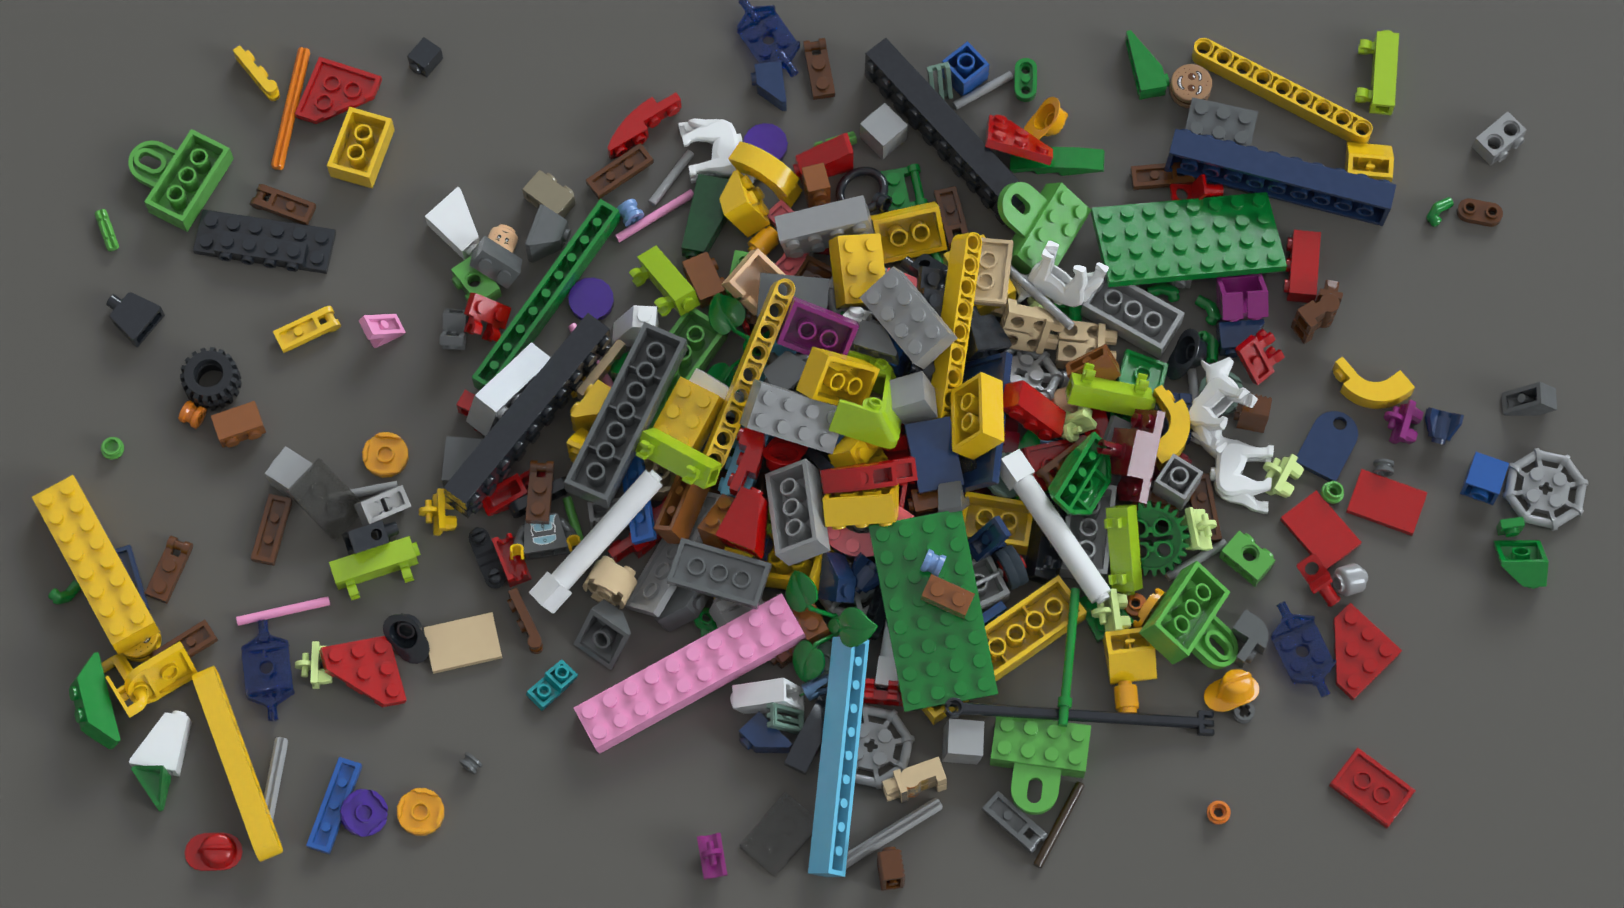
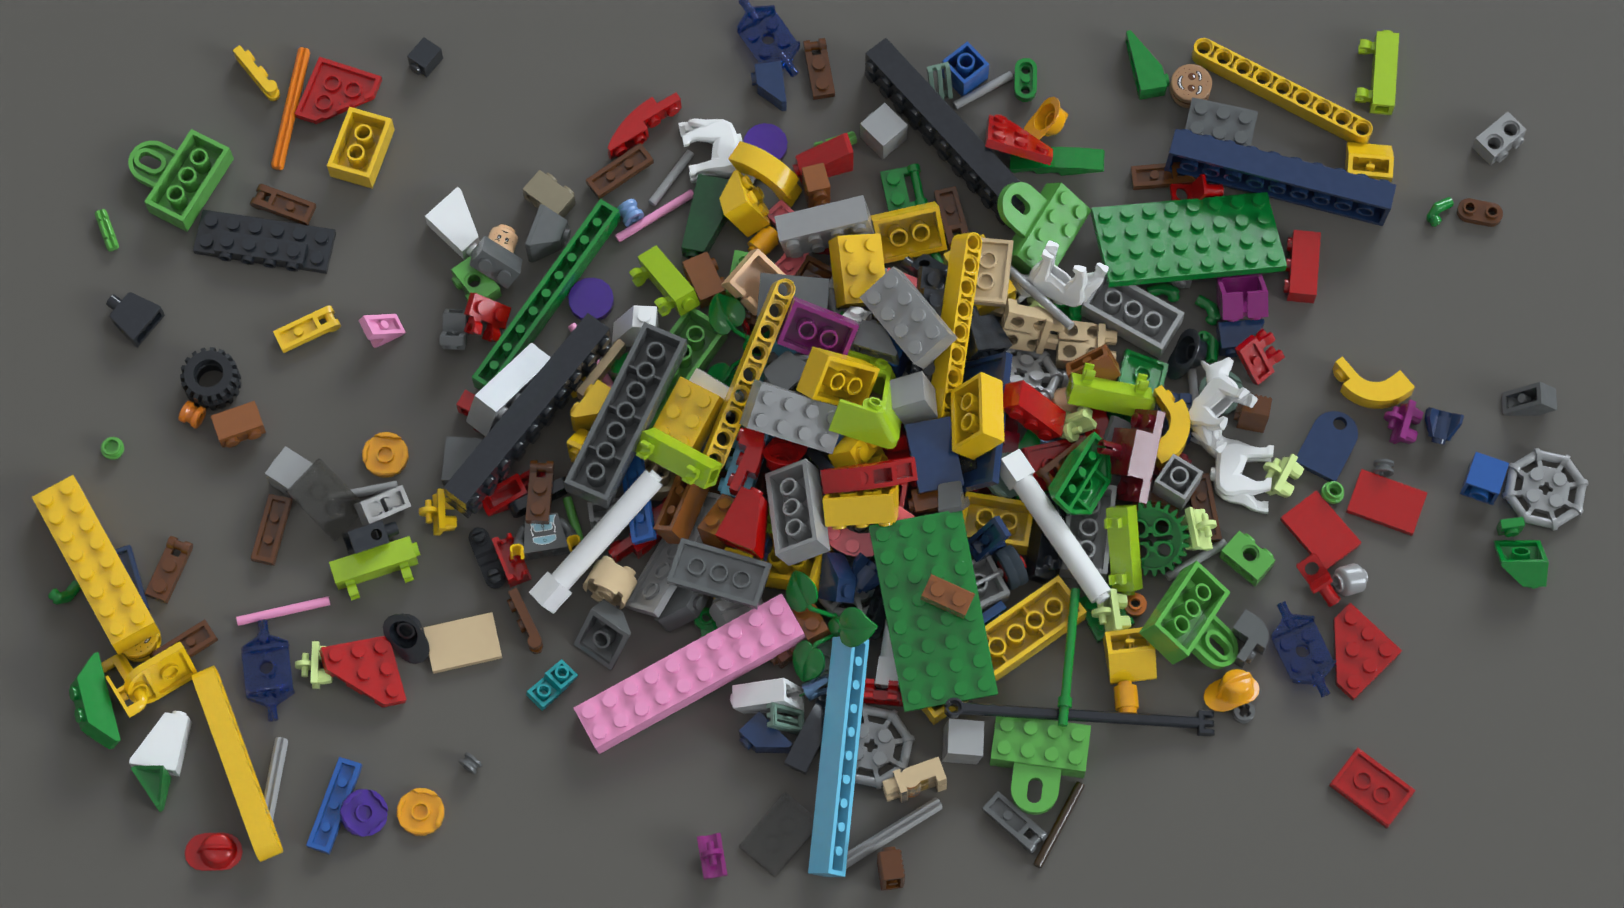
(880, 201): black piece -> none
(933, 563): medium blue wheel -> none
(1148, 607): light orange tile -> none
(1218, 805): orange plate -> none
(1318, 313): reddish brown hips -> none

